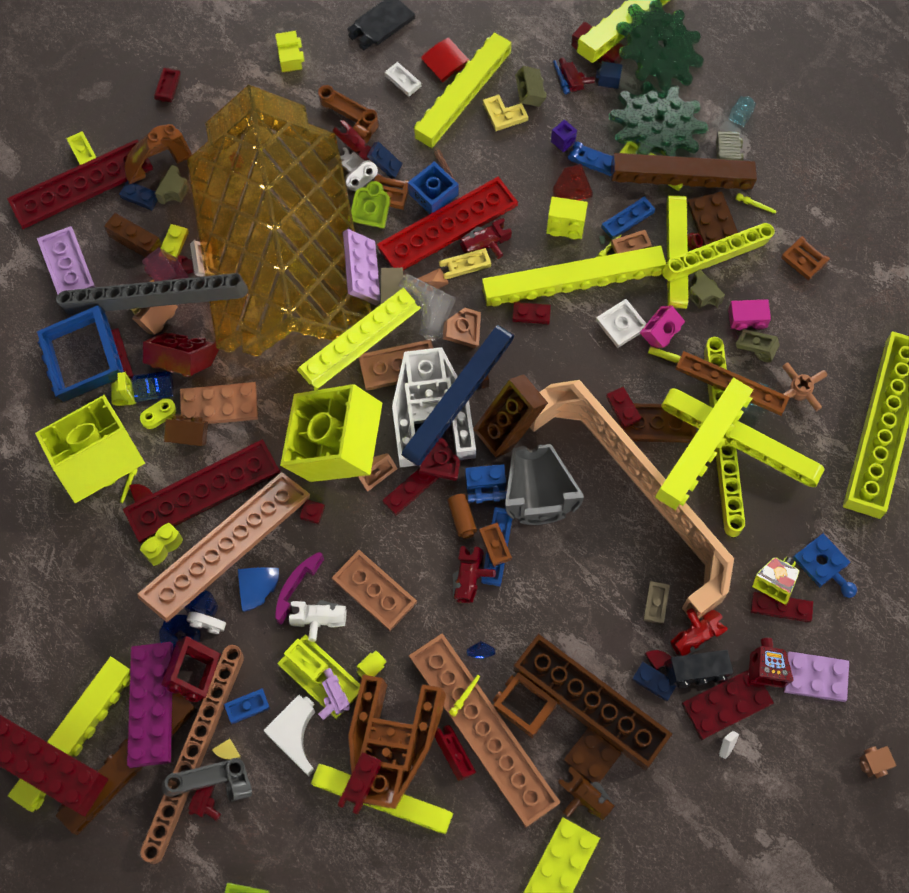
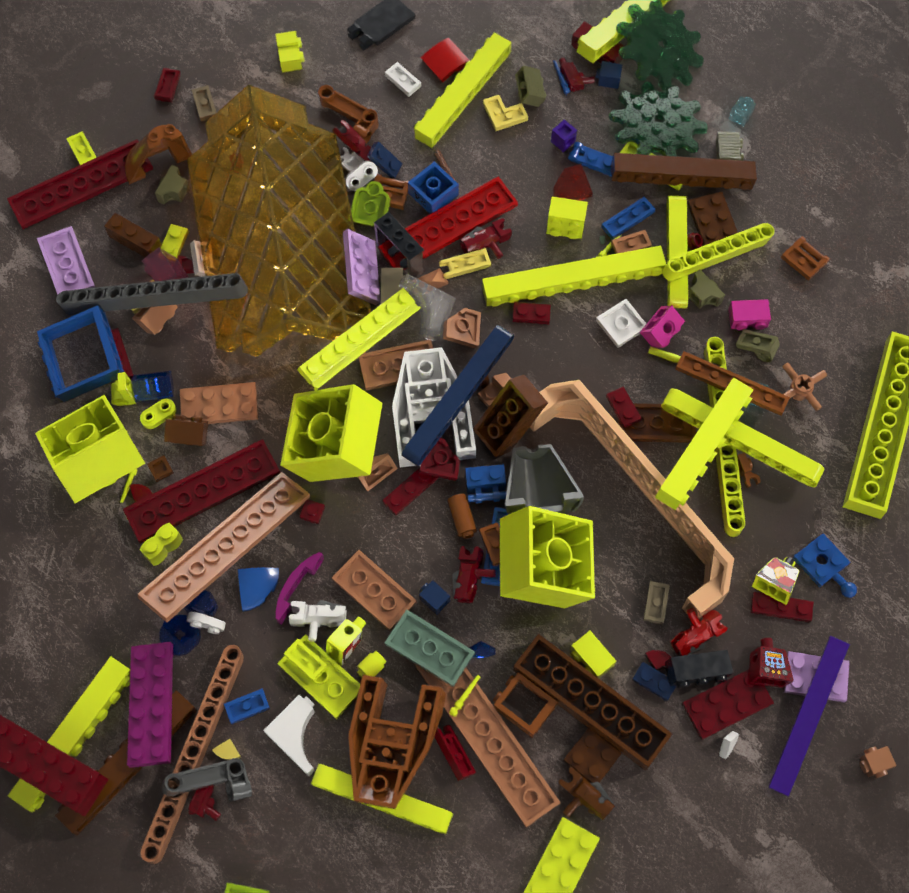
(139, 195): dark blue plate -> none
(160, 468): none -> reddish brown plate
(179, 353): dark red wedge -> none
(199, 652): dark red window -> none
(204, 103): none -> dark tan plate
(336, 697): lavender piece -> none
(345, 640): none -> neon yellow torso
(360, 781): dark red hinge -> none
(389, 229): none -> black window
(429, 648): none -> sand green plate
(434, 597): none -> dark blue brick
(490, 392): none -> nougat slope
(546, 557): none -> neon yellow brick
(592, 655): none -> neon yellow brick
(745, 468): none -> dark orange plate
(747, 200): neon yellow piece -> none
(808, 716): none -> dark purple tile

